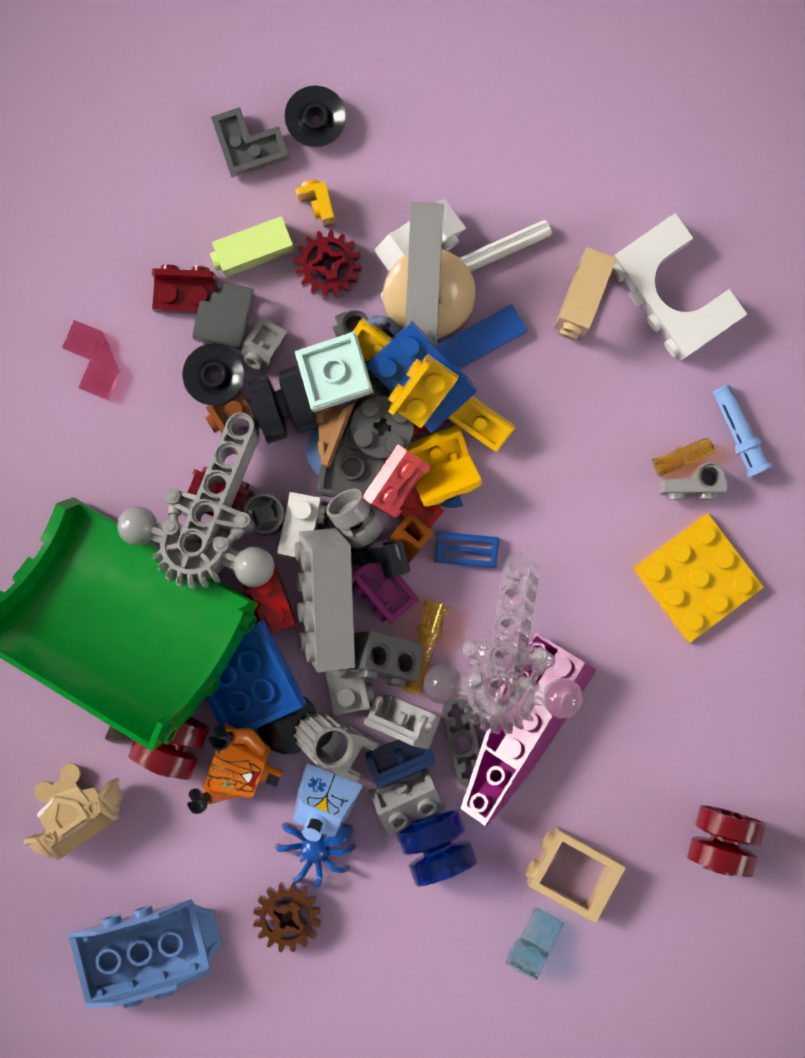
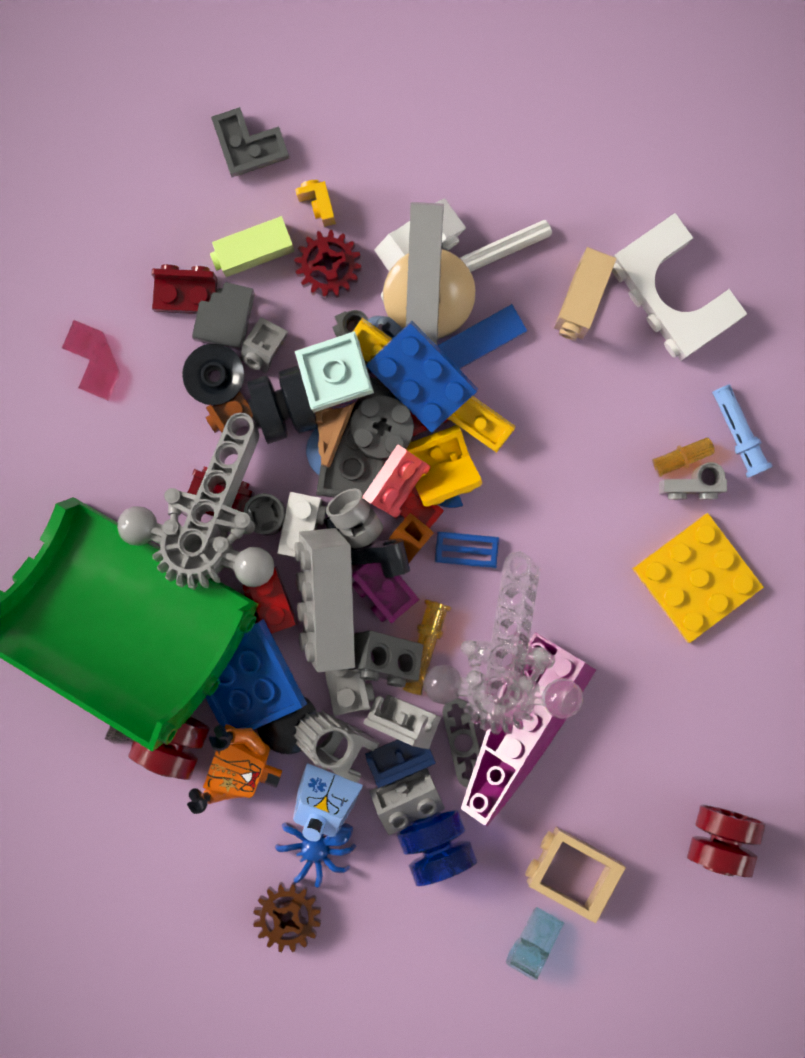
(72, 813): tan piece -> none
(144, 953): medium blue slope -> none
(311, 102): black dish -> none
(423, 391): yellow bracket -> none

